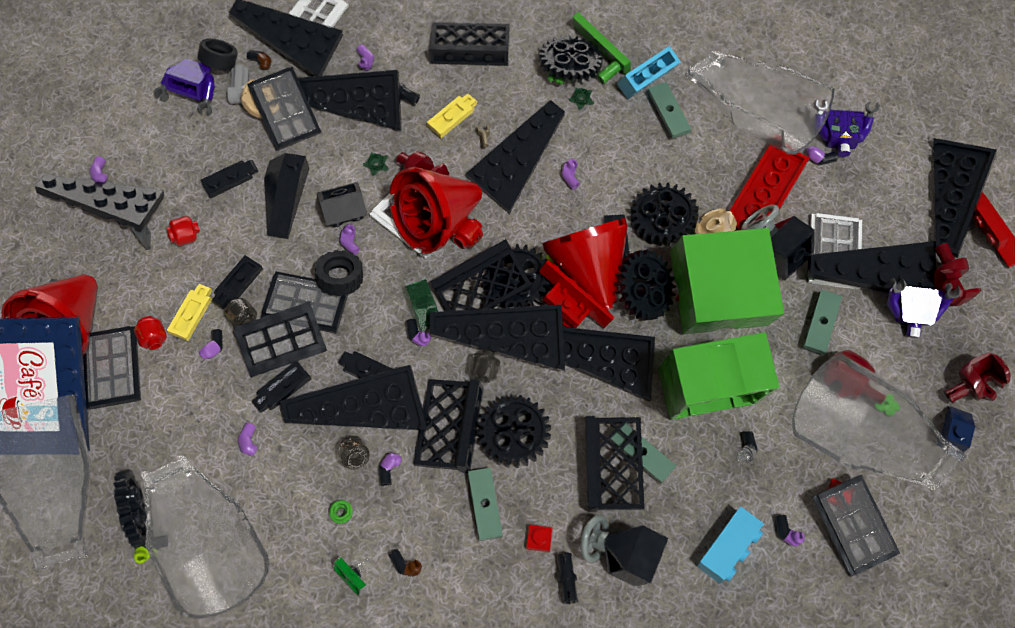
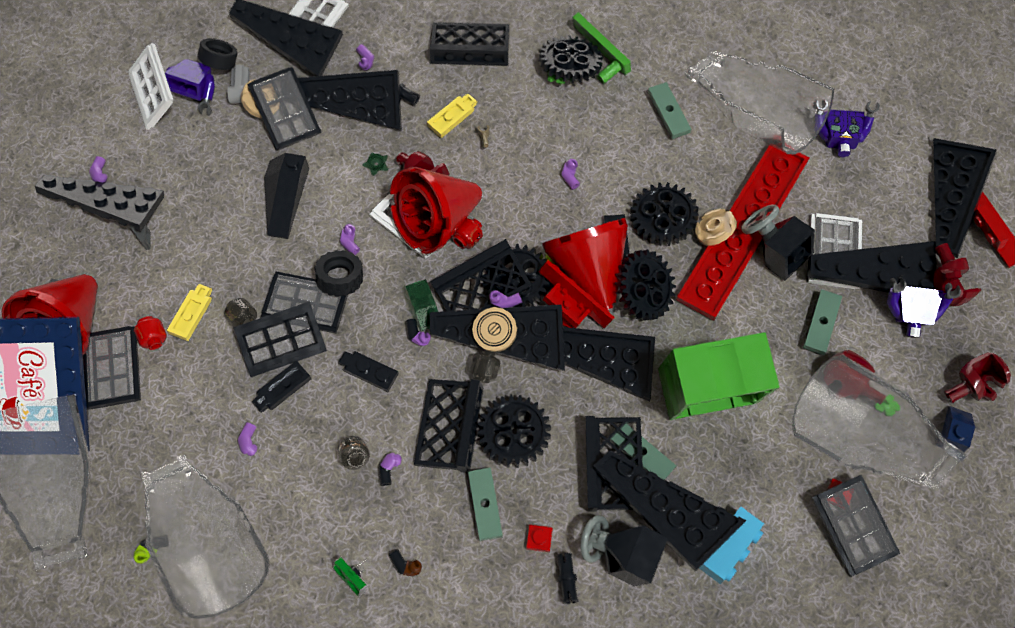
(130, 508): black gear -> none
(150, 86): none -> white piece
(182, 231): red head -> none
(214, 346): arm -> none
(229, 177): black hinge -> none
(236, 281): black hinge -> none
(260, 56): reddish brown arm -> none
(341, 504): bright green plate -> none
(342, 204): black slope -> none
(374, 401): black wing -> none
(494, 329): none -> tan tile
(503, 301): none -> medium lavender arm
(512, 162): black wing -> none
(582, 93): clear green plate -> none
(648, 72): medium azure brick -> none
(688, 521): none -> black wing
(726, 280): bright green tile -> none
(750, 449): clear arm -> none
(786, 534): arm -> none
(820, 157): arm -> none

